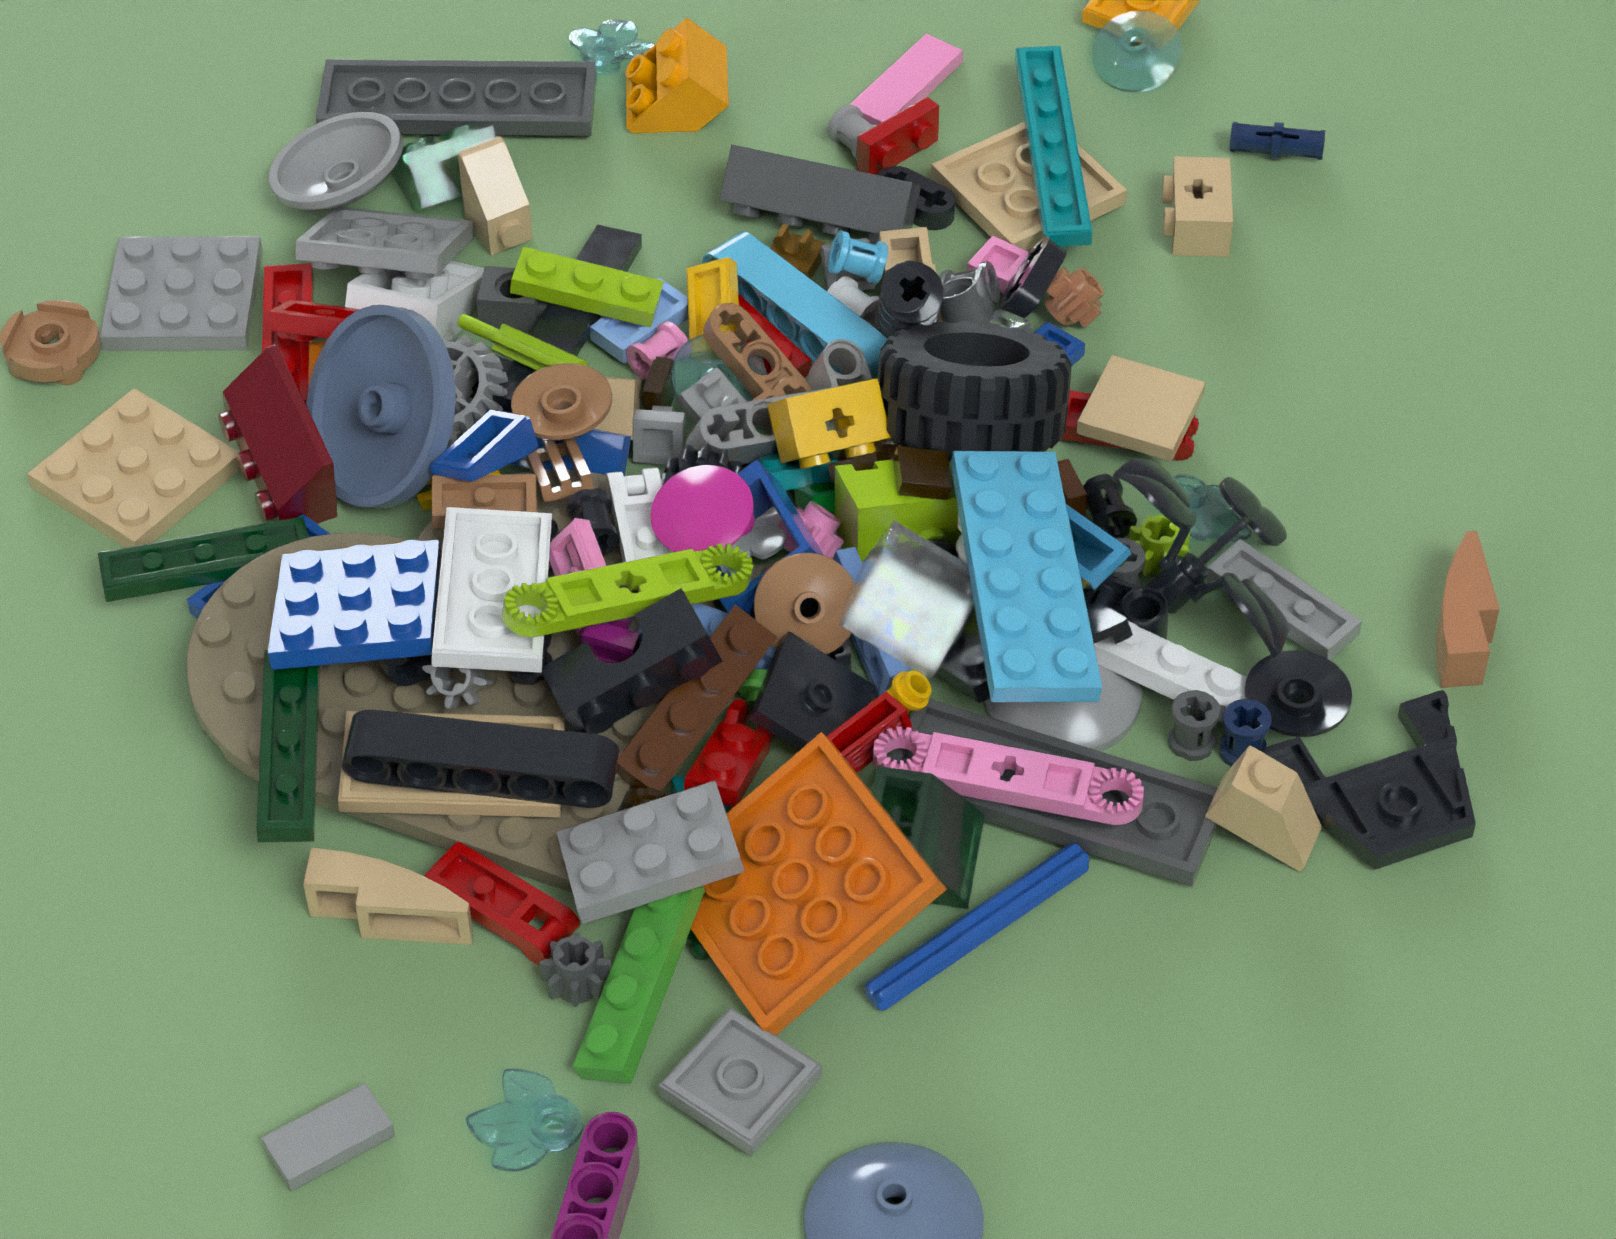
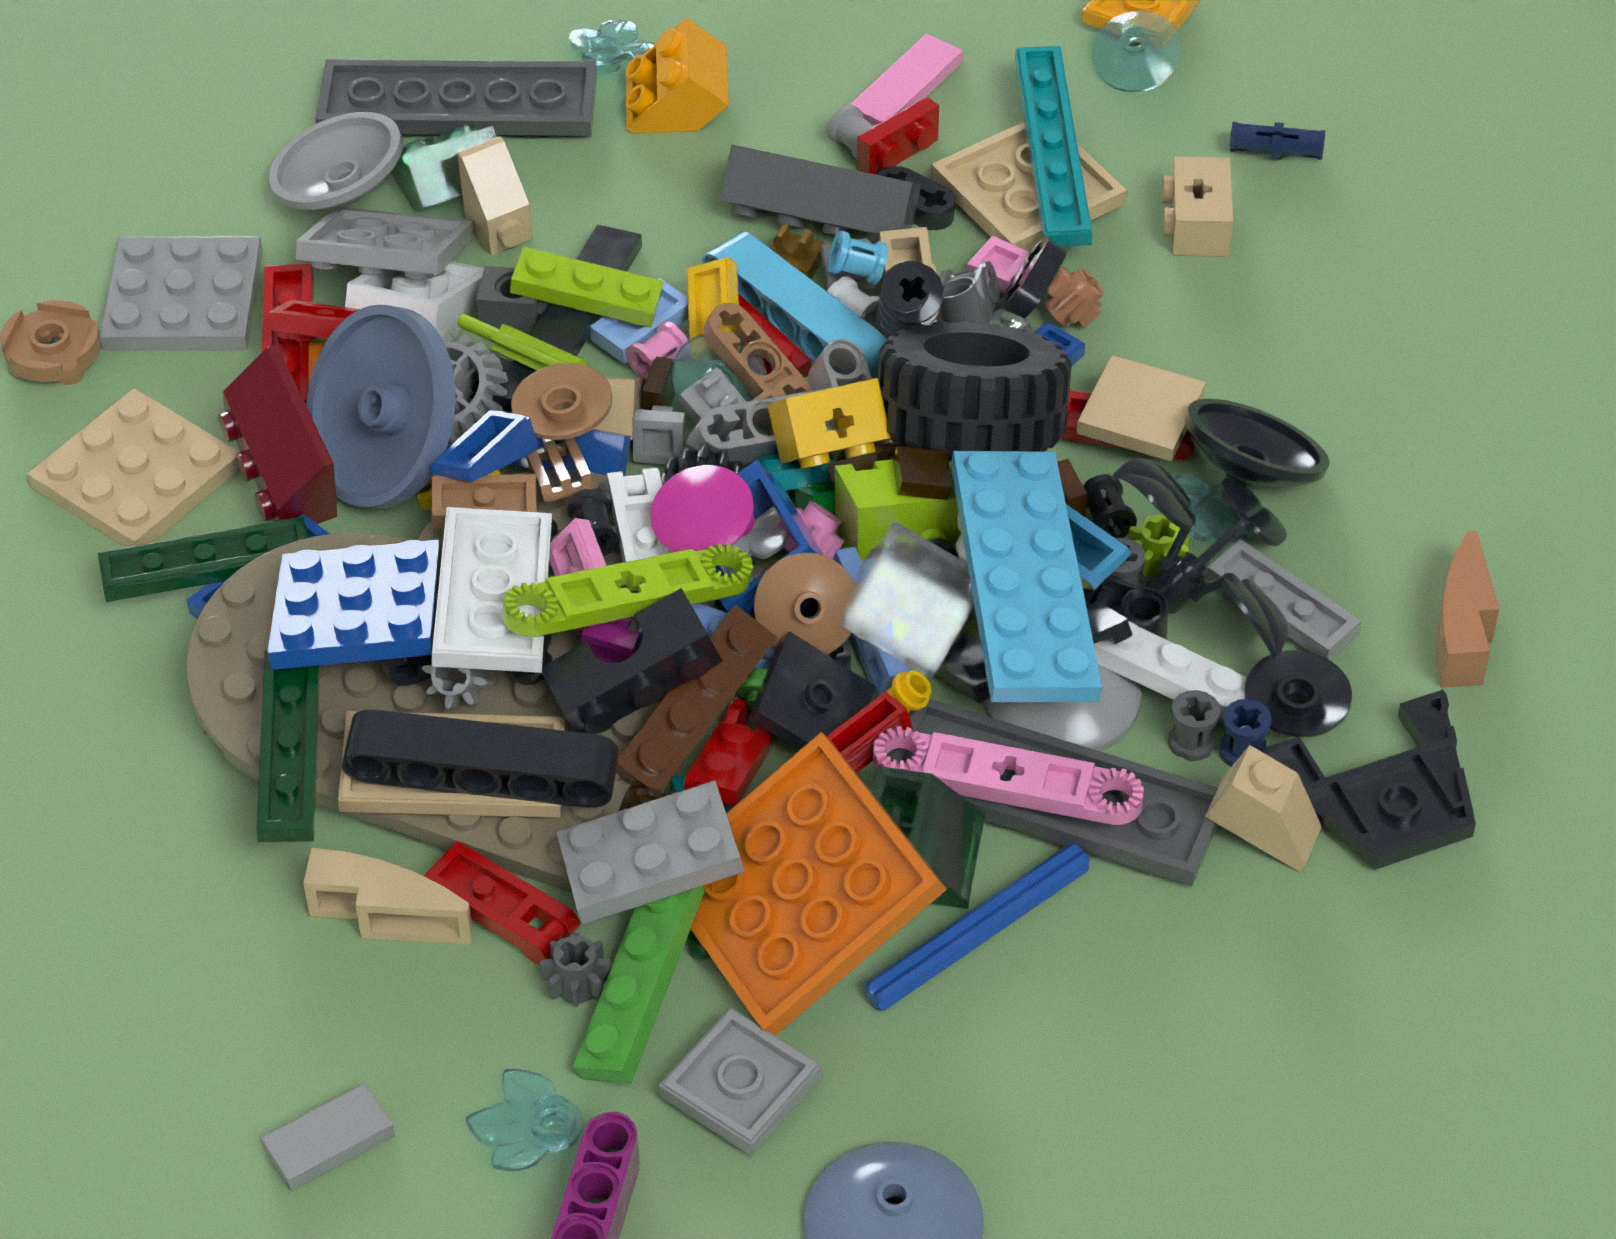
(1255, 445): none -> black dish

